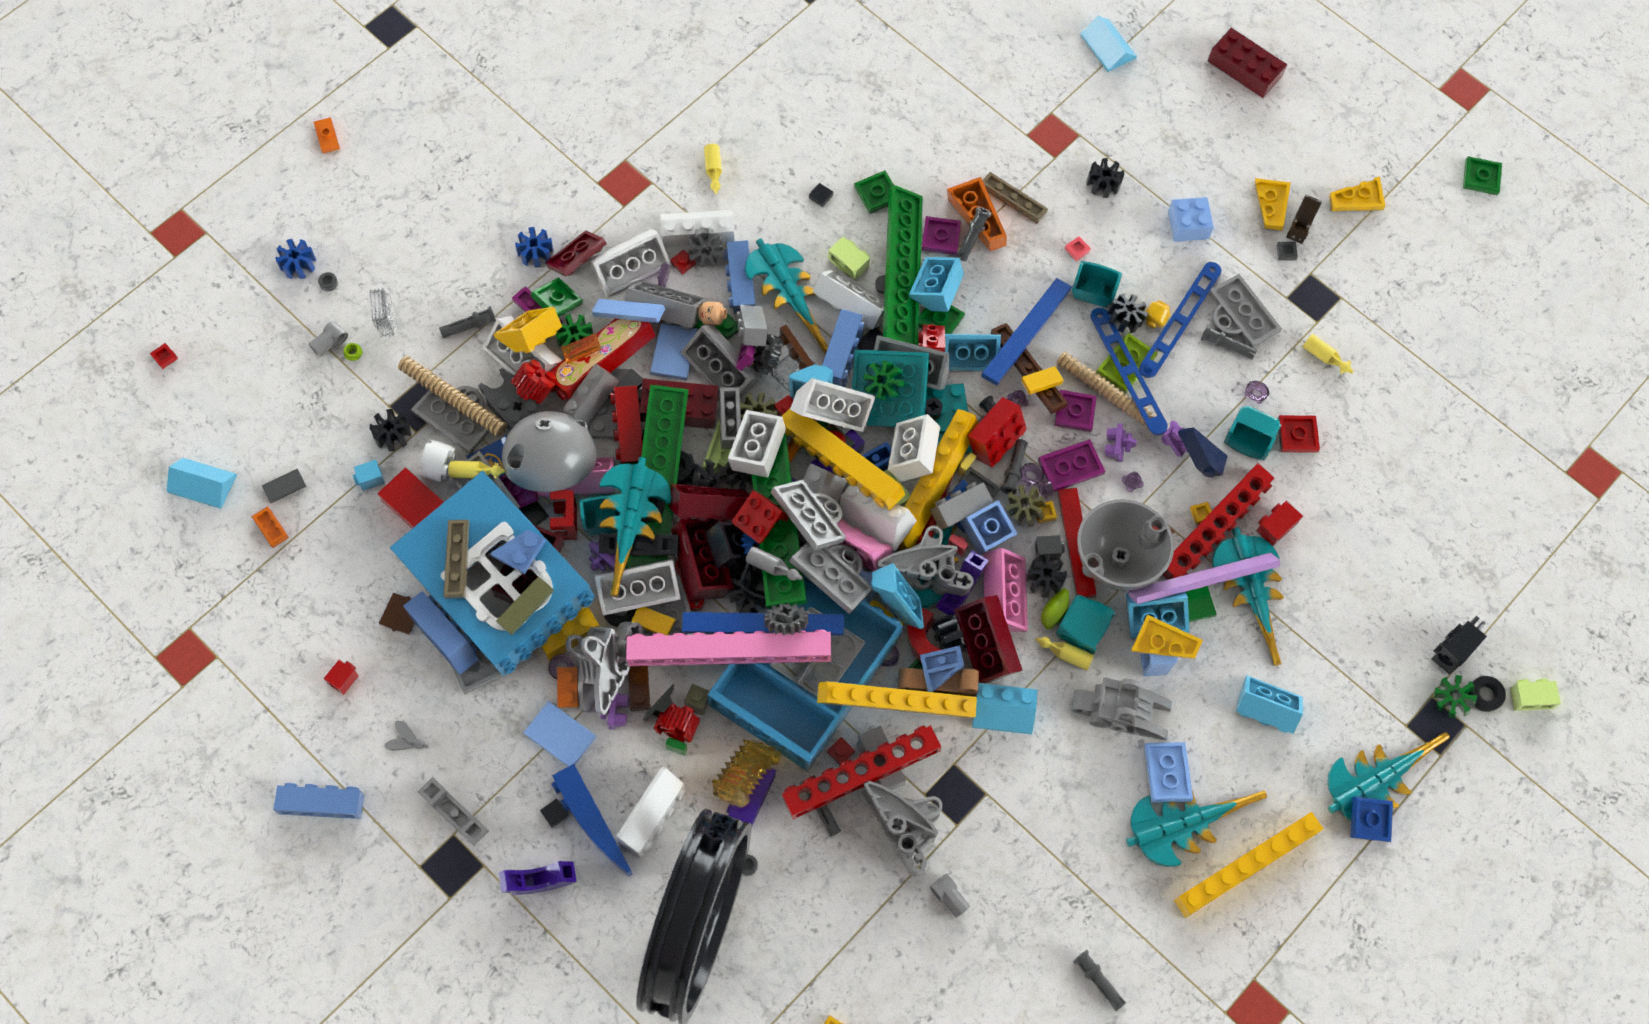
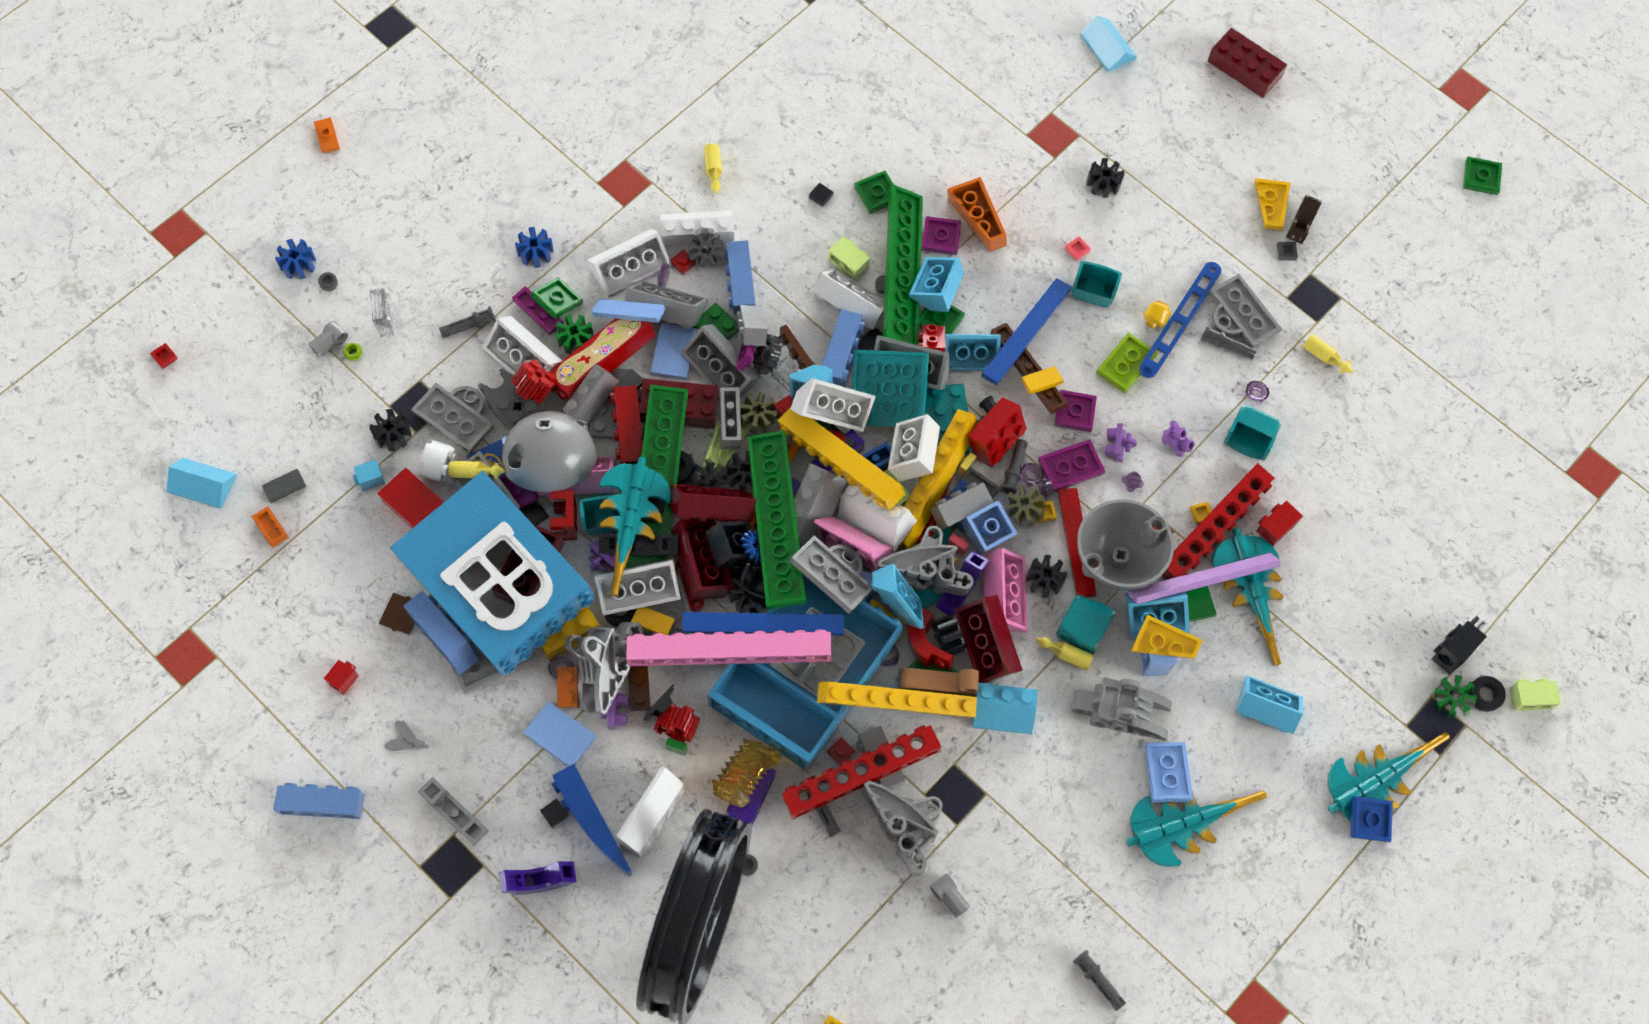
(452, 396): tan piece -> none
(456, 559): dark tan tile -> none
(520, 551): medium blue wing -> none
(525, 606): olive tile -> none
(529, 329): yellow slope -> none
(576, 253): dark red plate -> none
(581, 348): clear orange tile -> none
(697, 699): olive brick -> none
(712, 313): light nougat head -> none
(757, 443): white brick -> none
(758, 516): red bracket -> none
(771, 564): light grey wheel -> none
(774, 262): teal animal -> none
(786, 619): dark grey gear -> none
(811, 513): light grey plate -> none
(885, 372): green gear -> none
(933, 413): black wheel -> none
(941, 666): medium blue wing -> none
(976, 226): dark grey pin -> none
(1014, 198): dark tan tile -> none
(1019, 394): clear purple plate -> none
(1049, 546): dark grey brick -> none
(1055, 609): lime arm -> none
(1103, 387): tan piece -> none
(1127, 313): black gear -> none
(1157, 424): blue piece -> none
(1190, 219): light blue brick -> none
(1203, 452): dark blue slope -> none
(1248, 864): yellow brick -> none
(1298, 433): red plate -> none
(1359, 198): yellow wing -> none

